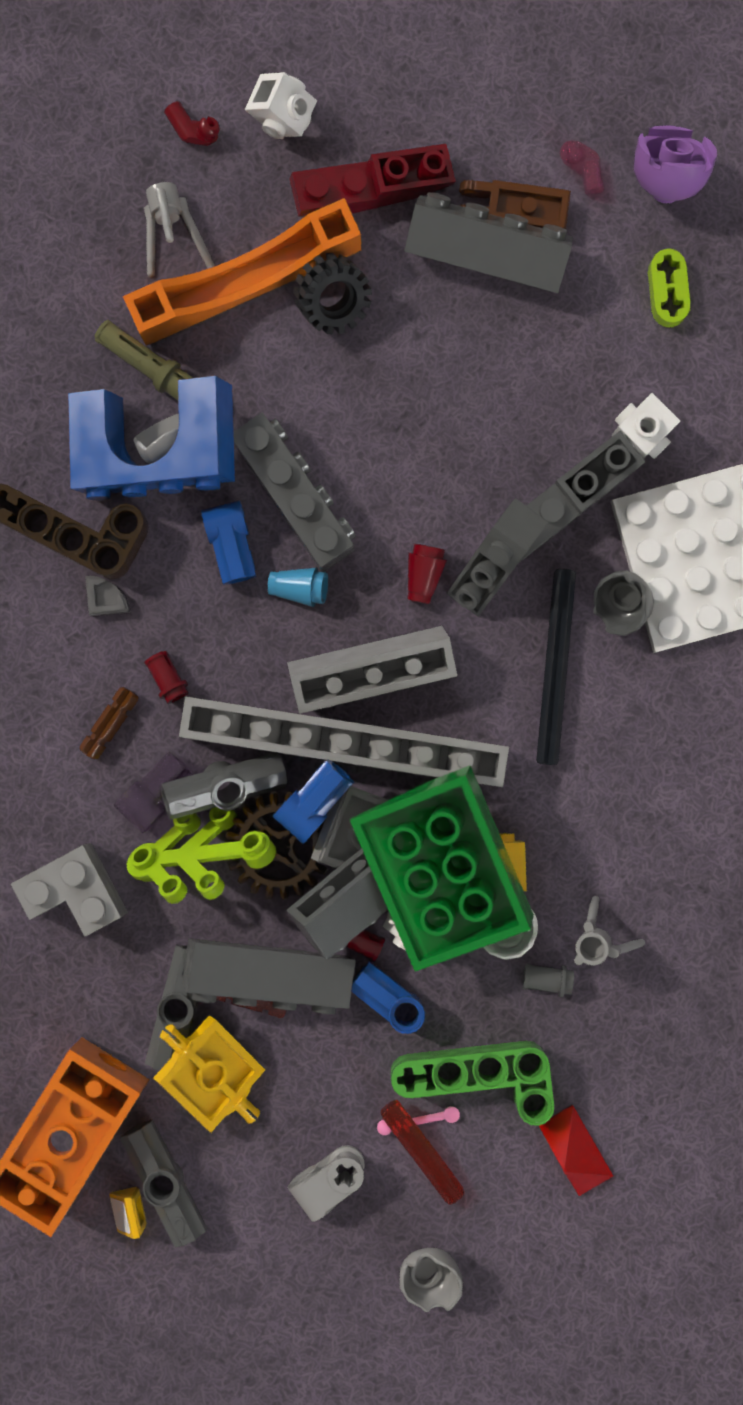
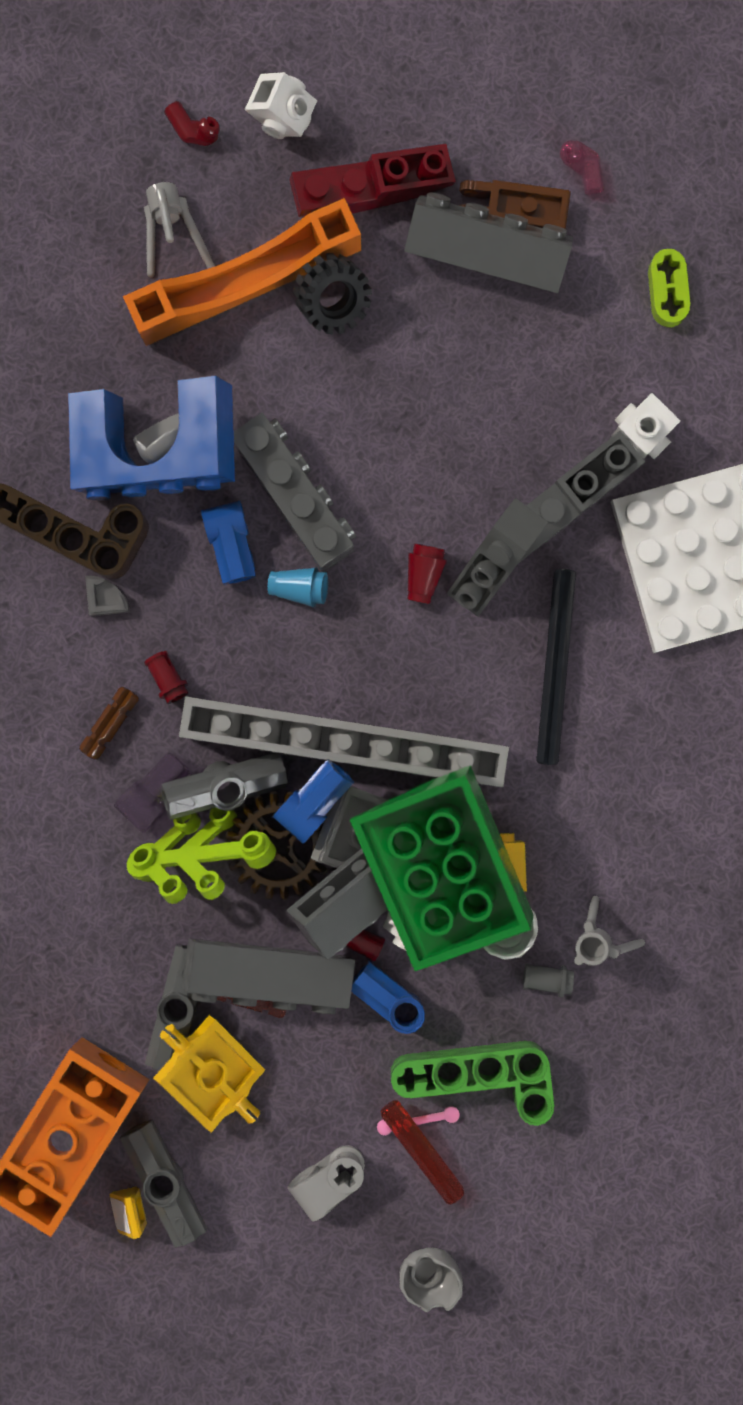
(80, 882): light grey brick -> none
(162, 372): olive pin -> none
(372, 669): light grey brick -> none
(575, 1150): red slope -> none
(623, 602): dark grey hair -> none
(672, 163): medium lavender cylinder -> none

